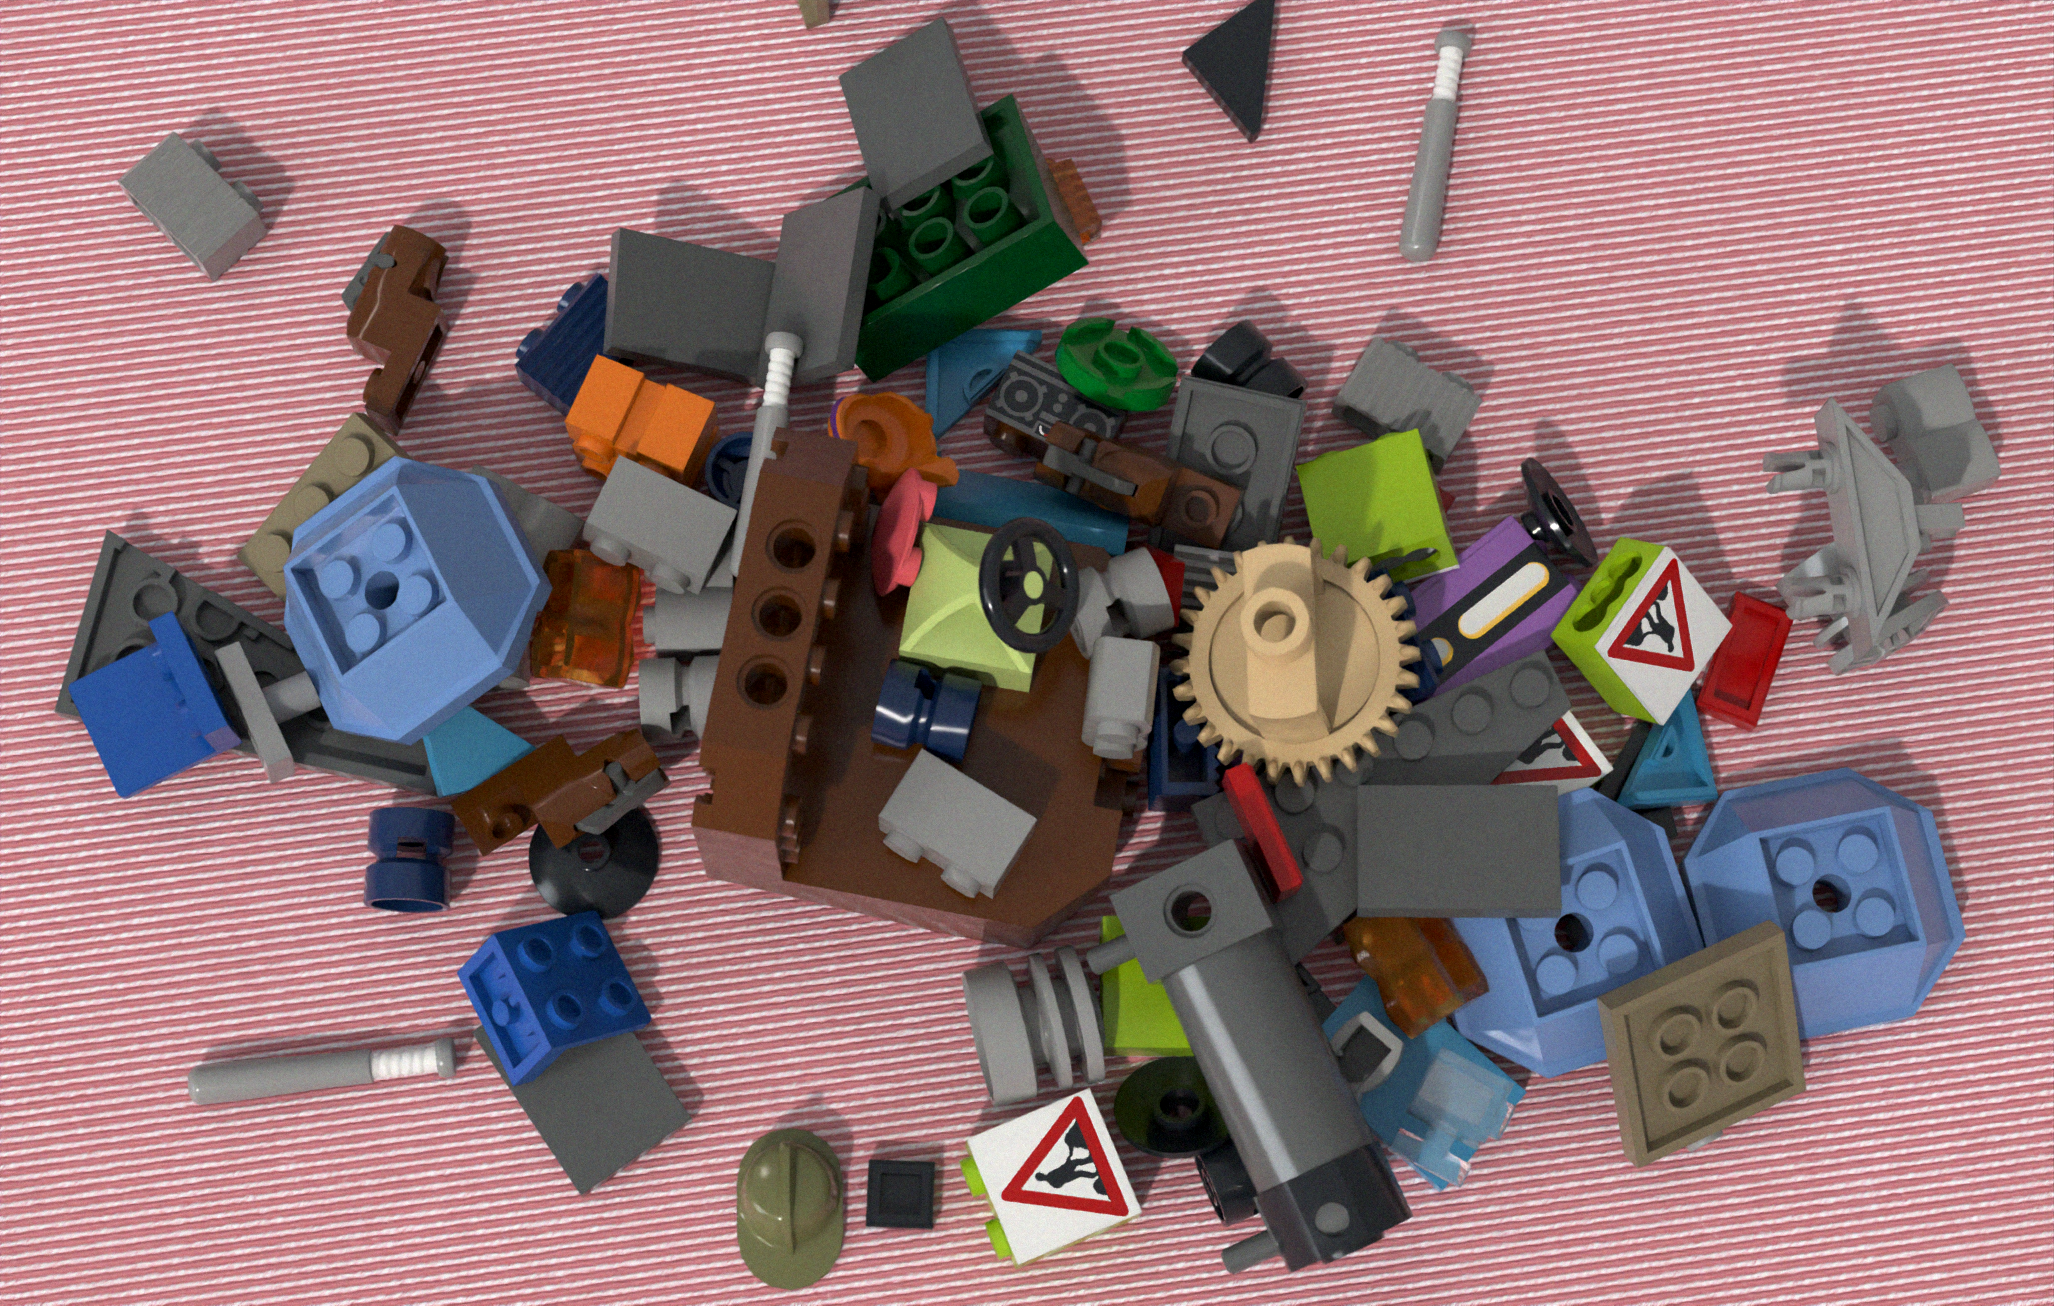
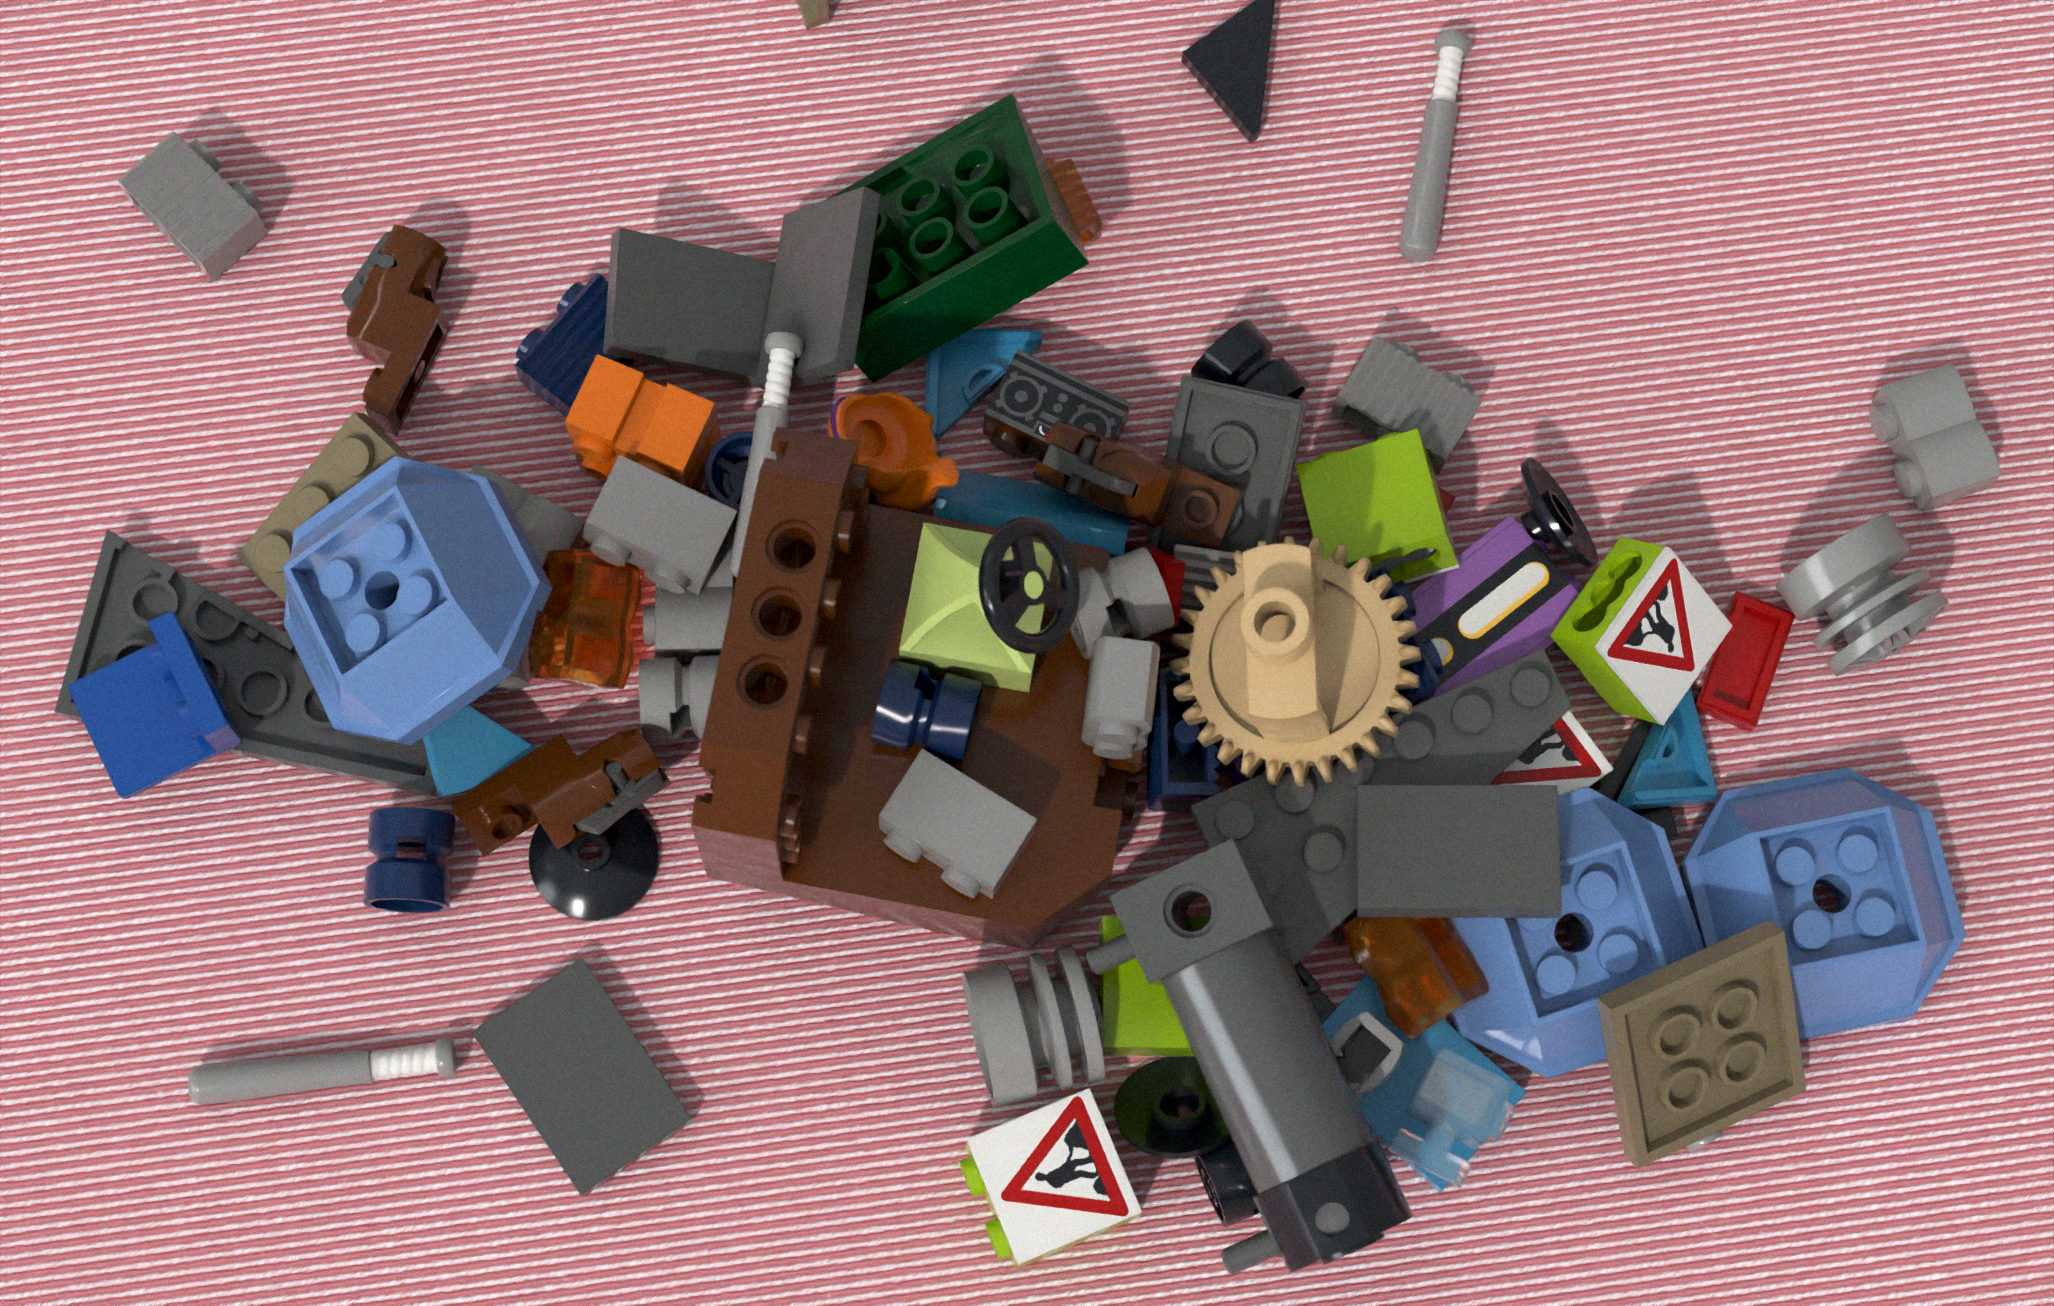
(266, 707): light grey tile -> none
(550, 991): blue bracket -> none
(790, 1208): olive piece -> none
(895, 528): coral dish -> none
(900, 1195): black tile -> none
(915, 115): dark grey tile -> none
(1116, 366): green tile -> none
(1262, 831): red tile -> none
(1874, 524): light grey connector -> none

